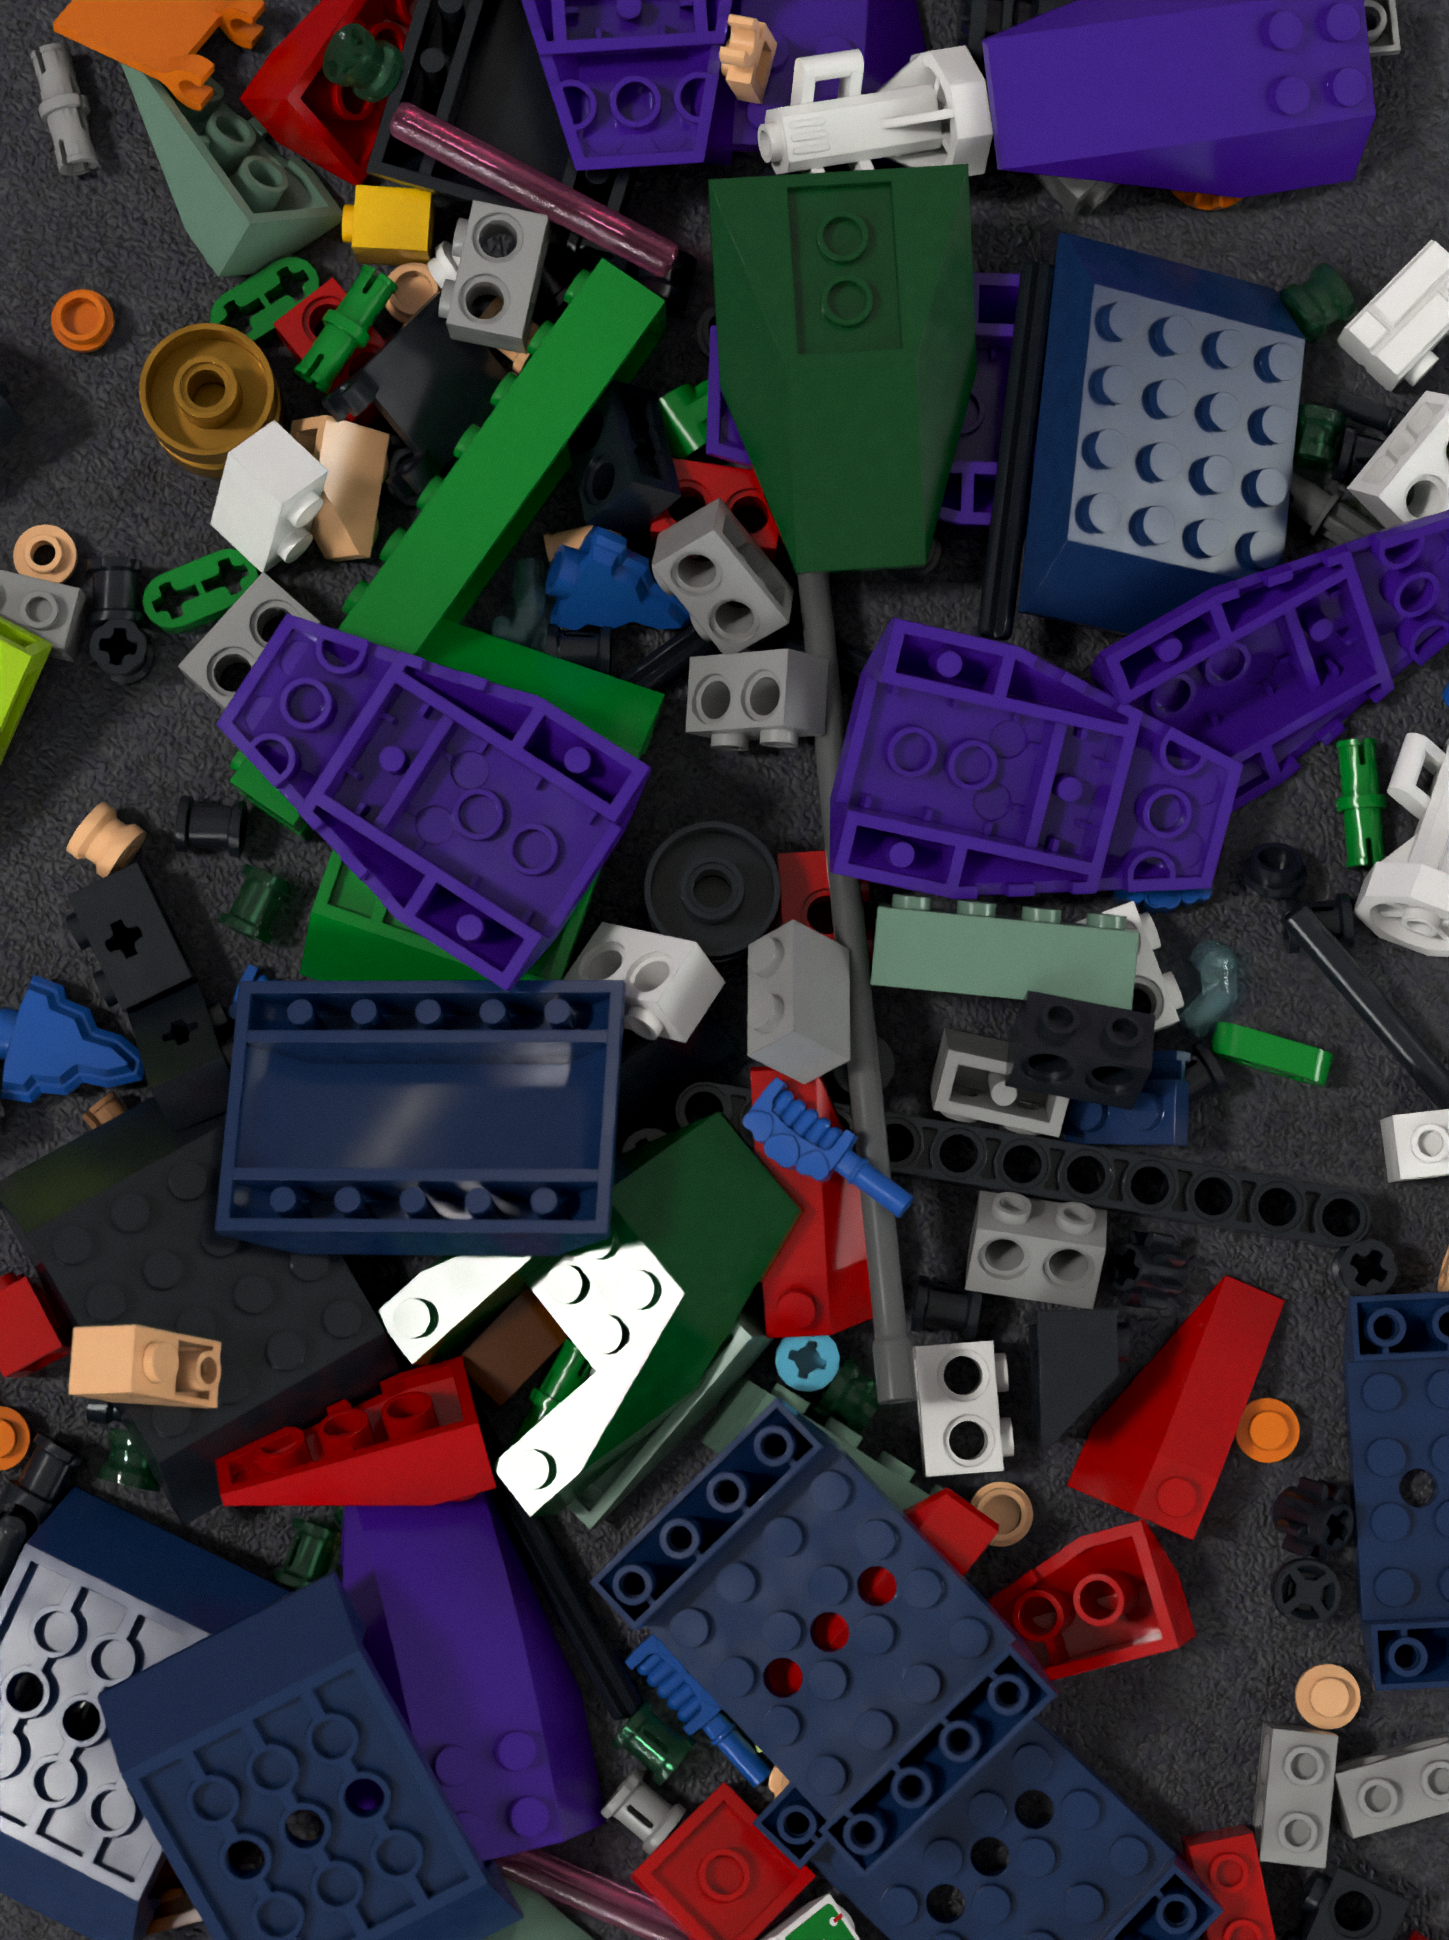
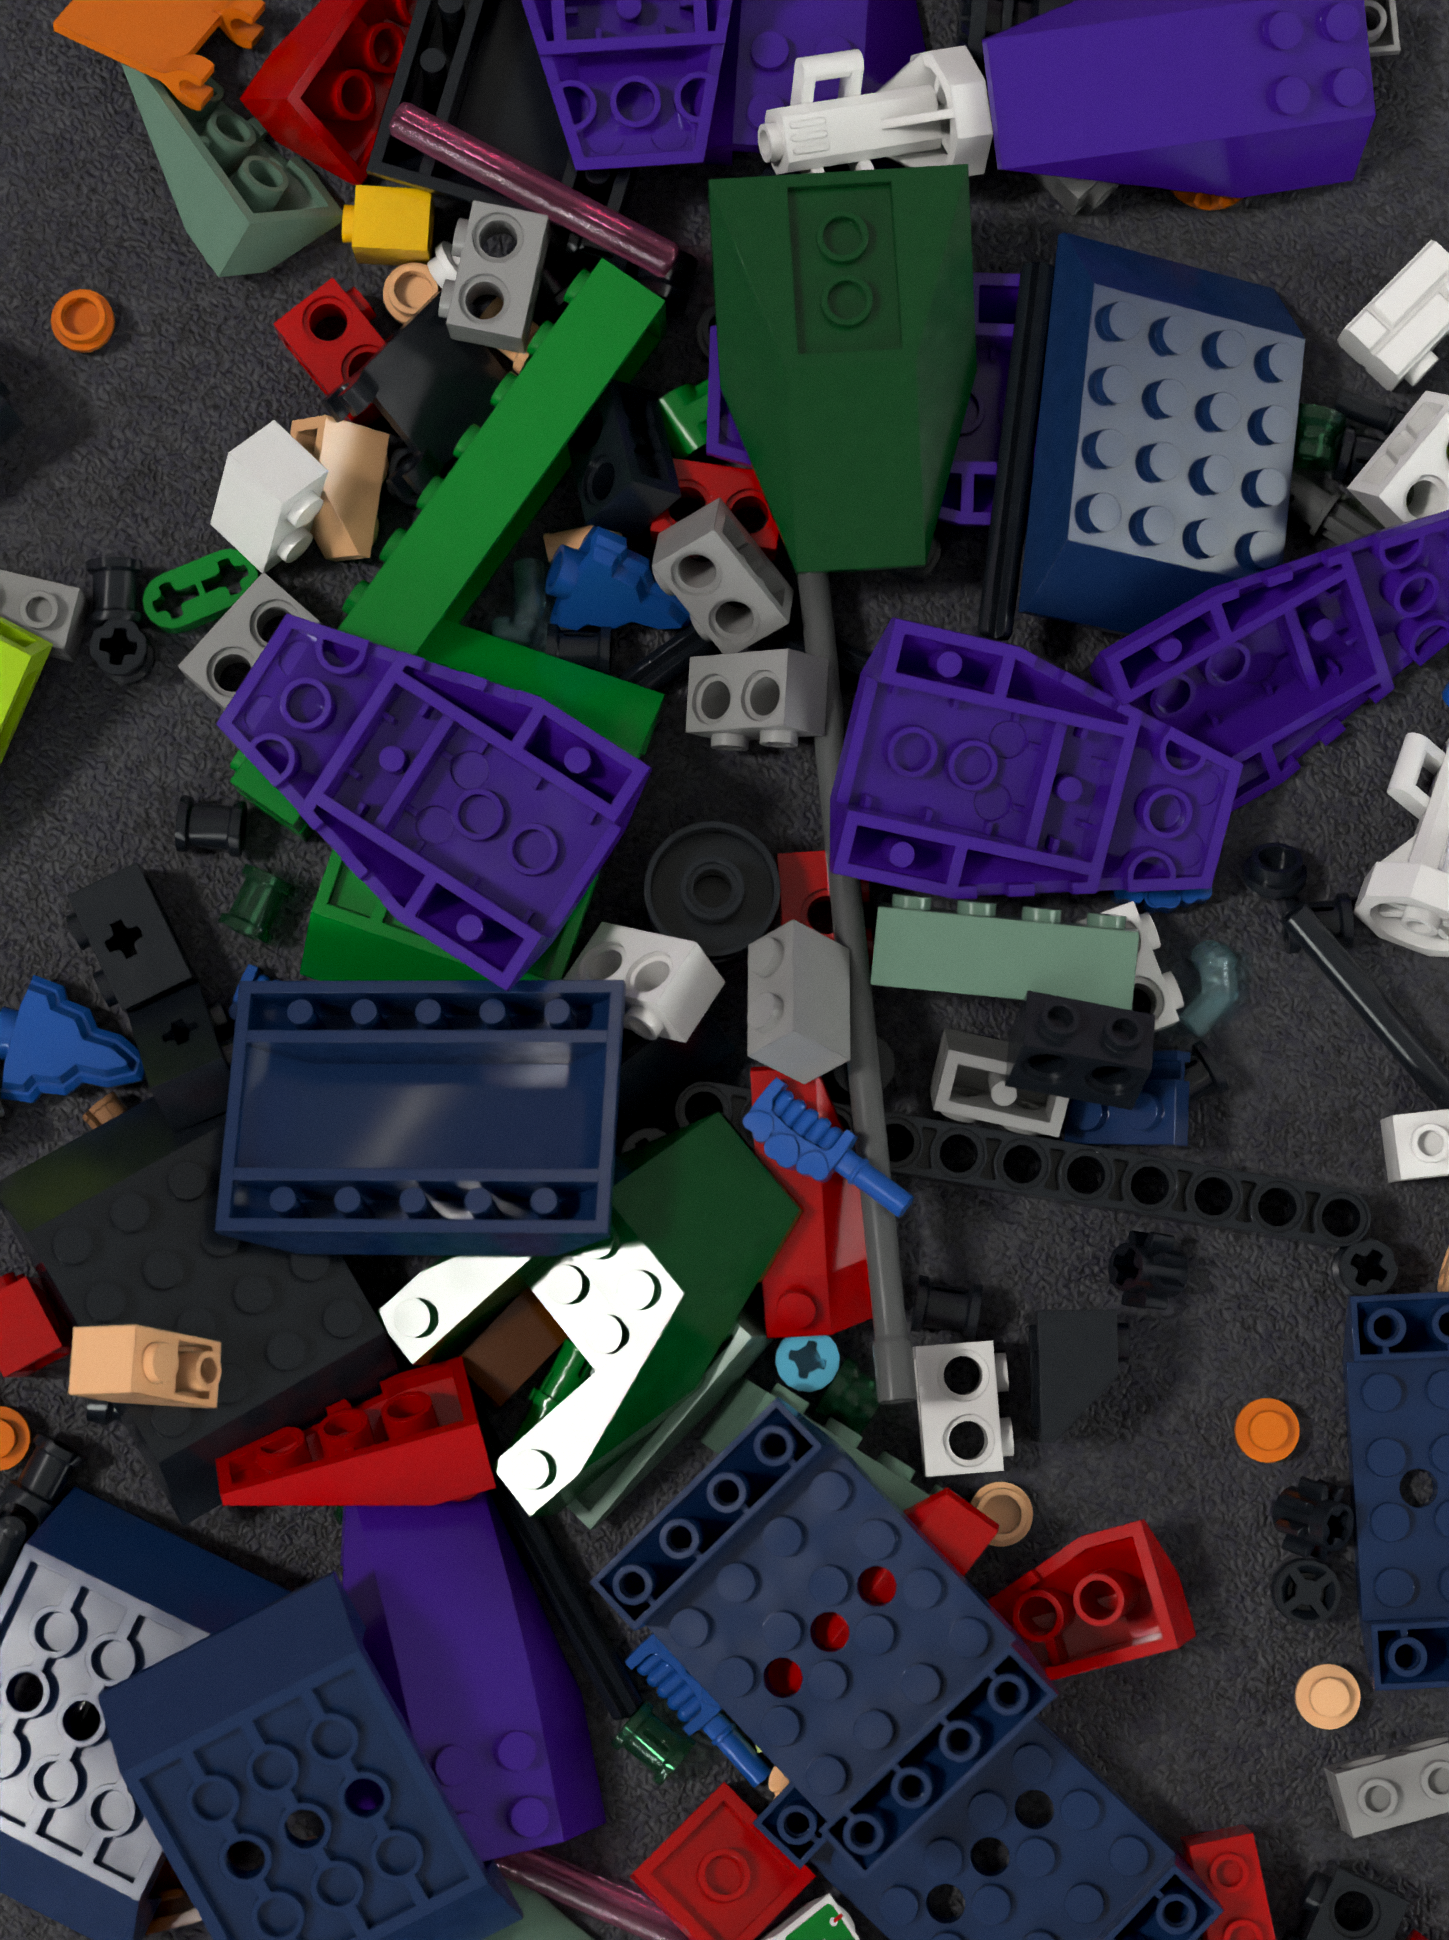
(64, 109): light grey pin -> none
(65, 553): light nougat plate -> none
(106, 840): light nougat wheel -> none
(126, 1463): clear green wheel -> none
(207, 395): pearl gold wheel -> none
(258, 292): green beam -> none
(308, 1554): clear green bush -> none
(346, 328): green pin -> none
(362, 62): clear green wheel -> none
(643, 1811): light grey bush -> none
(748, 58): light nougat plate -> none
(1034, 1256): light grey brick -> none
(1176, 1420): red wedge -> none
(1271, 1054): green beam -> none
(1294, 1794): light grey brick -> none
(1318, 302): clear green wheel -> none
(1361, 802): green pin -> none

